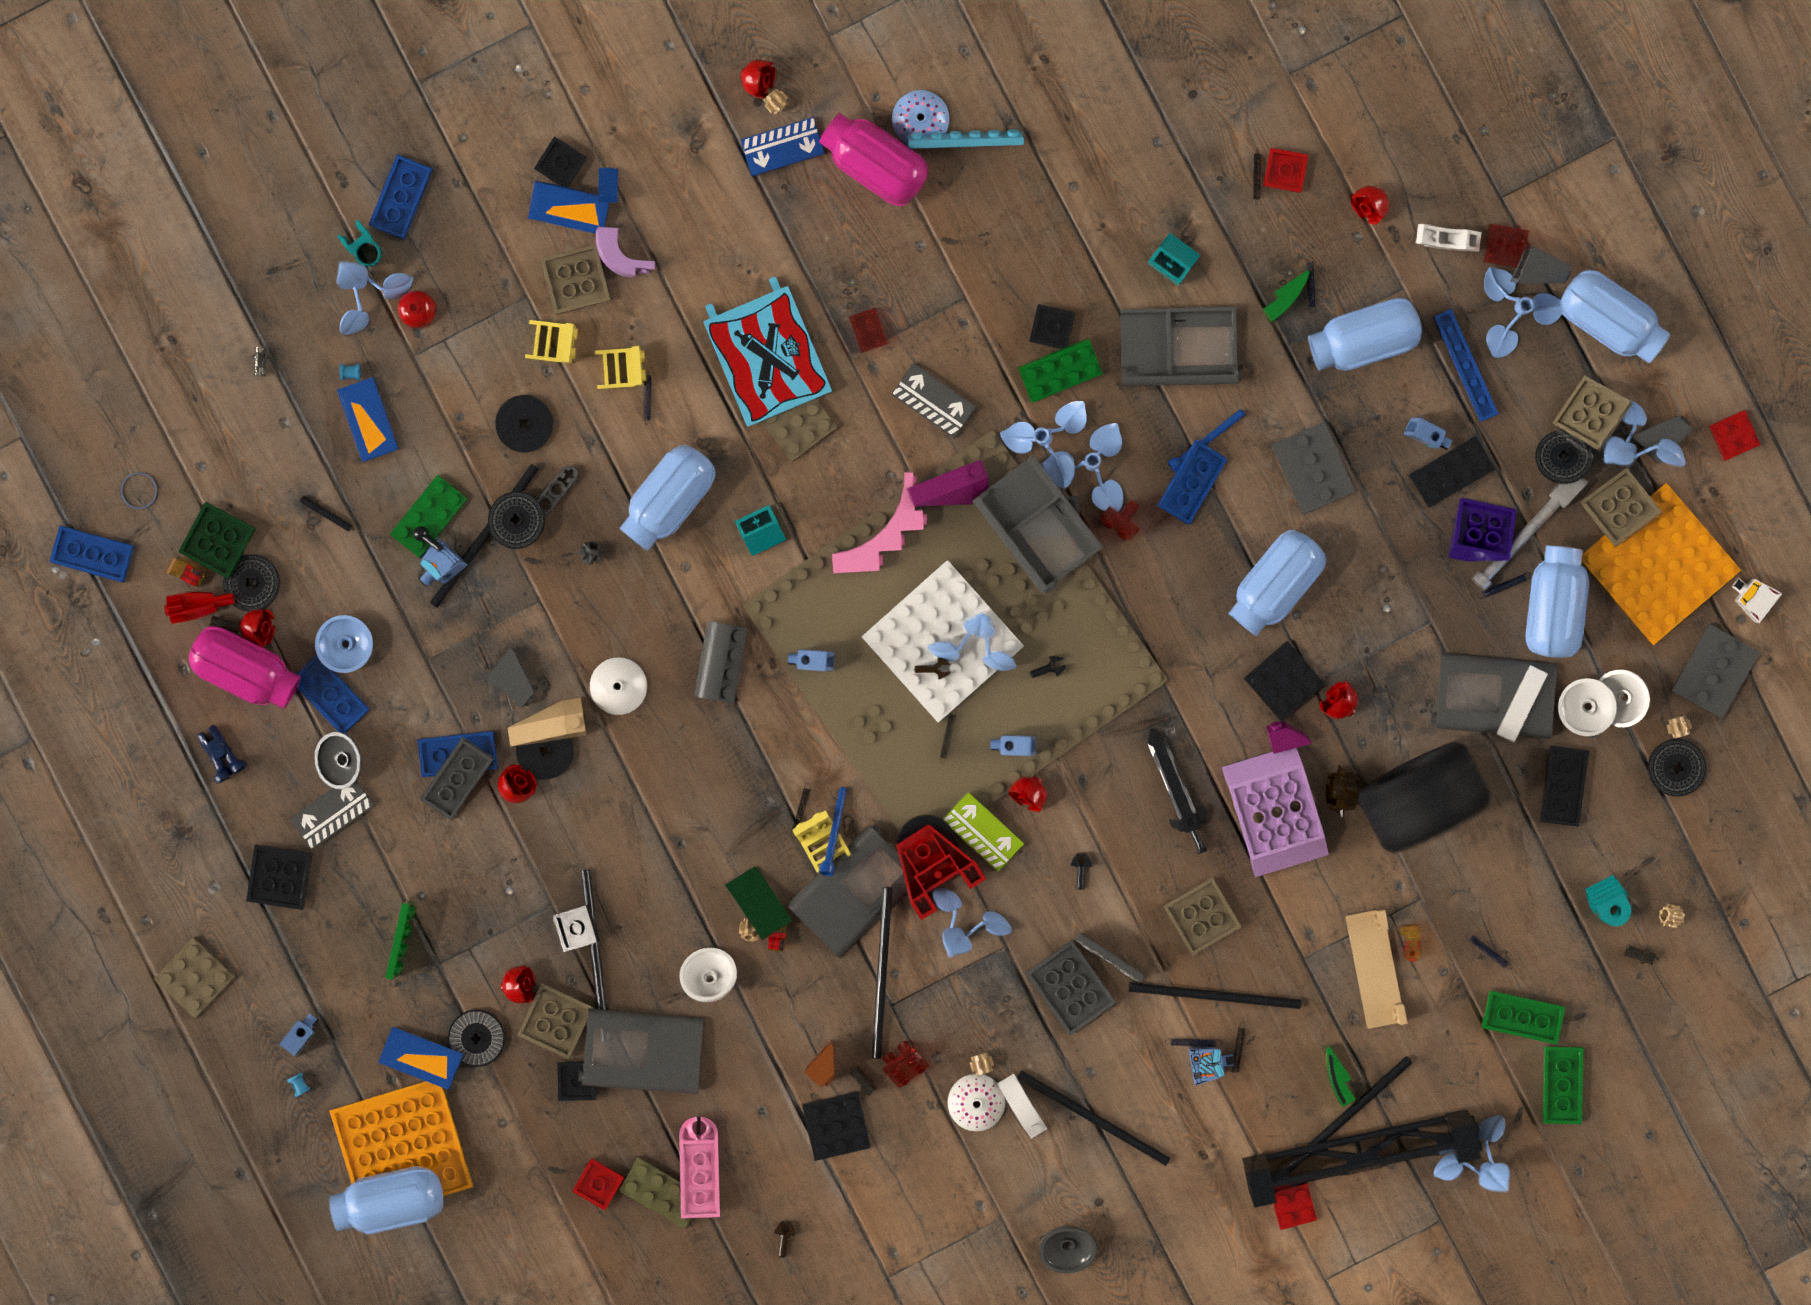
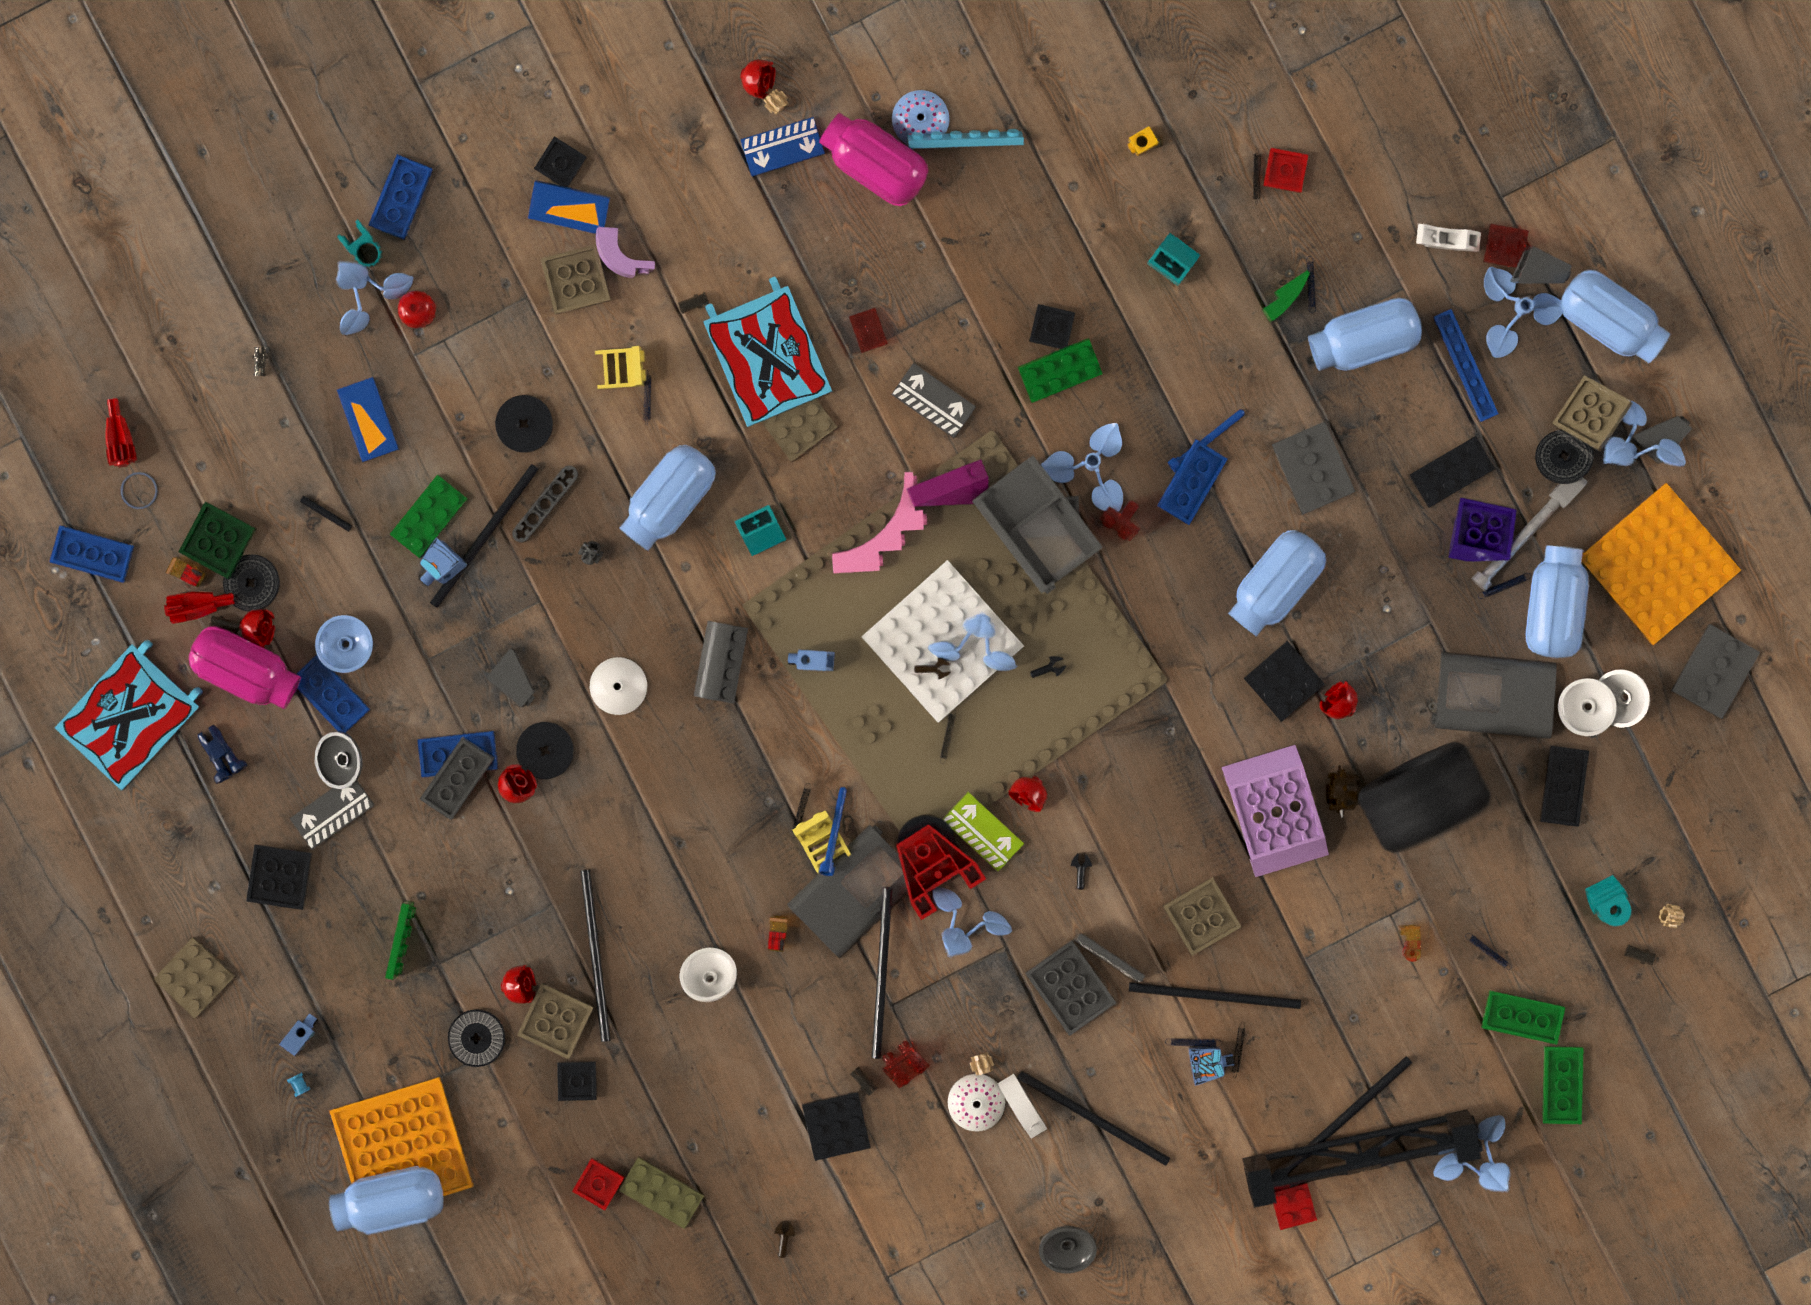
(118, 439): none -> red piece
(128, 716): none -> flag
(350, 372): dark azure bush -> none
(420, 1058): blue tile -> none
(422, 534): black bar -> none
(529, 527): black piece -> none
(553, 723): tan wedge -> none
(566, 338): light yellow plate -> none
(576, 928): plate -> none
(608, 185): blue tile -> none
(651, 1056): dark grey piece -> none
(694, 302): none -> clear smoke pin
(699, 1169): bright pink plate -> none
(747, 931): tan gear -> none
(758, 903): dark green window -> none
(822, 1067): dark orange slope -> none
(1021, 435): light blue plant -> none
(1022, 745): medium blue torso -> none
(1146, 134): none -> yellow brick
(1176, 790): black sword -> none
(1179, 346): dark grey piece -> none
(1285, 737): magenta slope -> none
(1338, 1077): green slope -> none
(1371, 203): red cylinder -> none
(1375, 968): tan bracket -> none
(1421, 431): medium blue torso -> none
(1521, 703): white tile -> none
(1621, 507): dark tan plate -> none
(1664, 776): black piece -> none
(1679, 726): tan gear -> none
(1734, 435): red plate -> none
(1755, 598): white torso -> none

